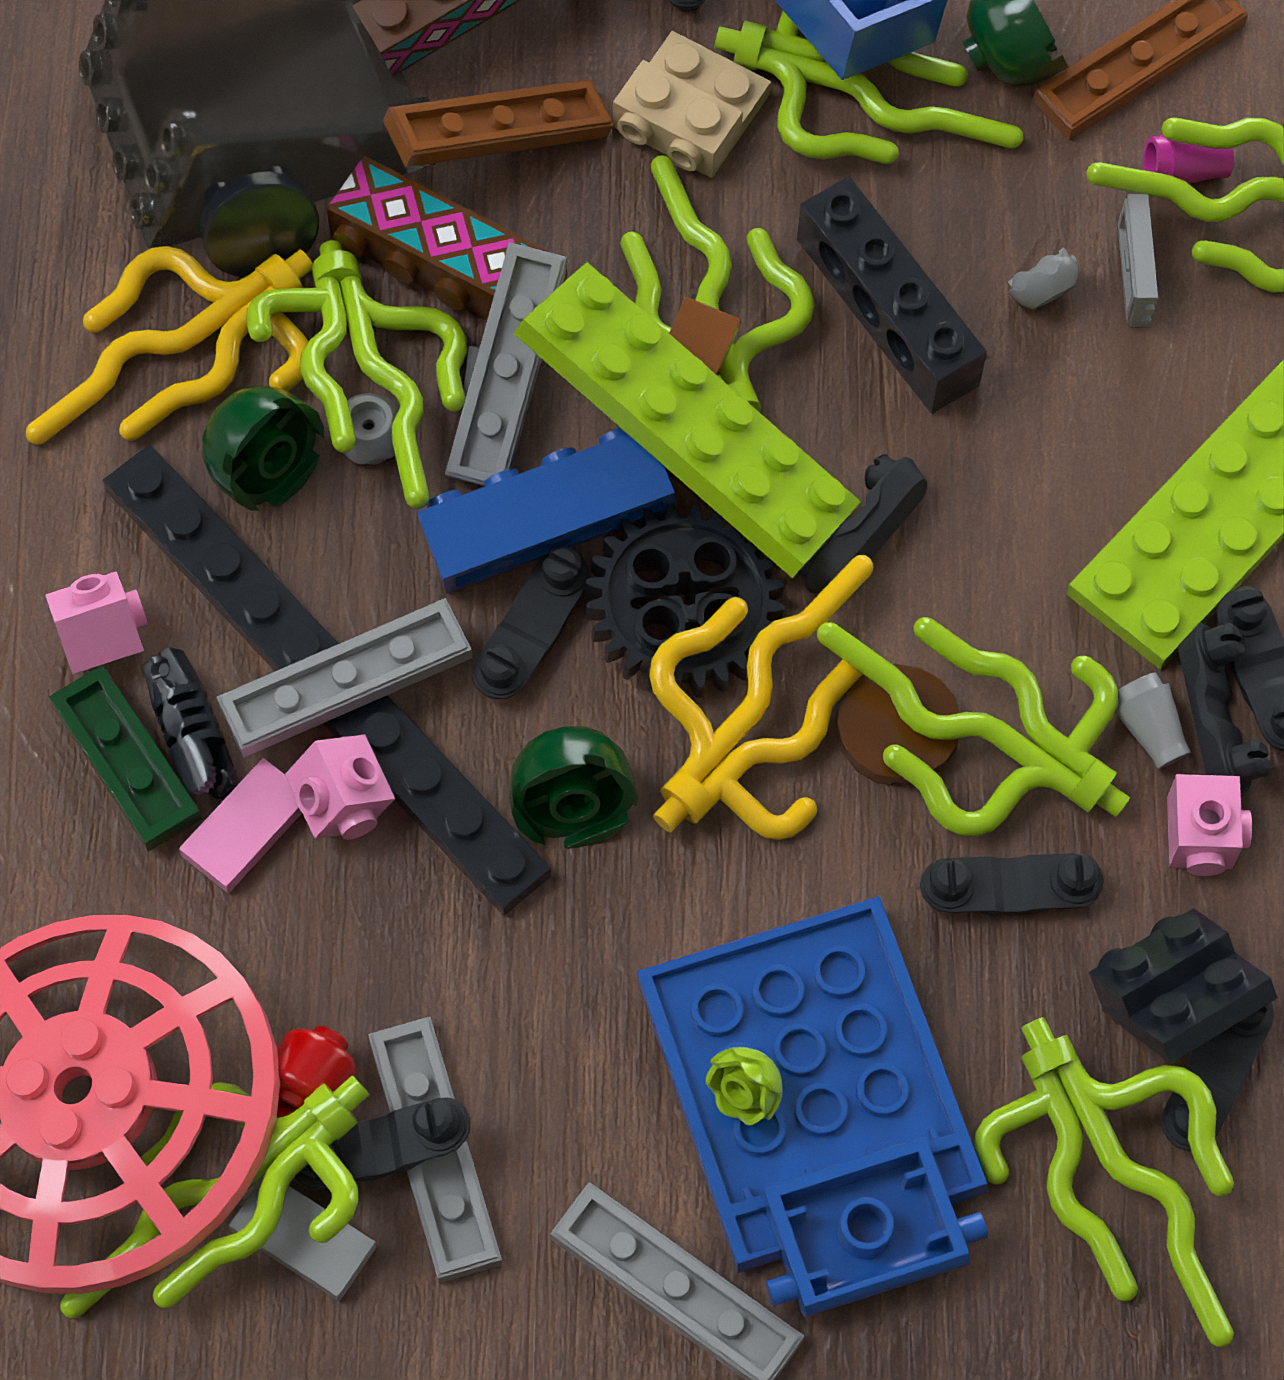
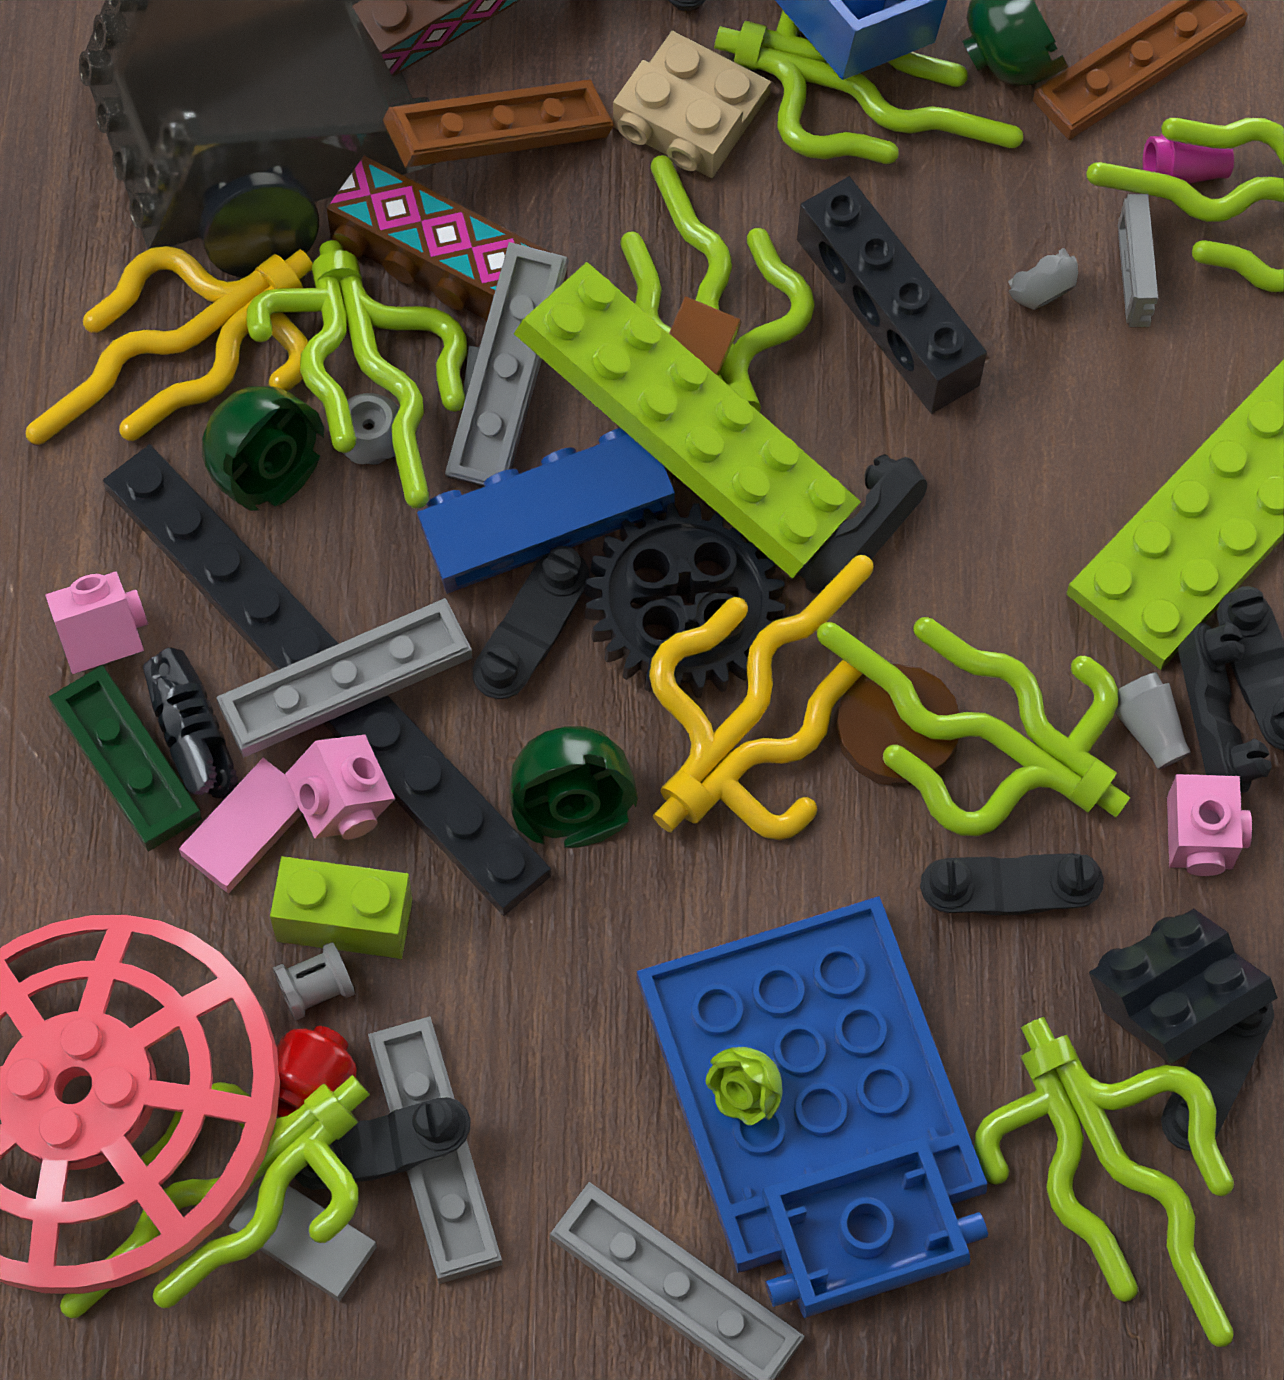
(314, 981): none -> light grey bush
(342, 905): none -> lime brick

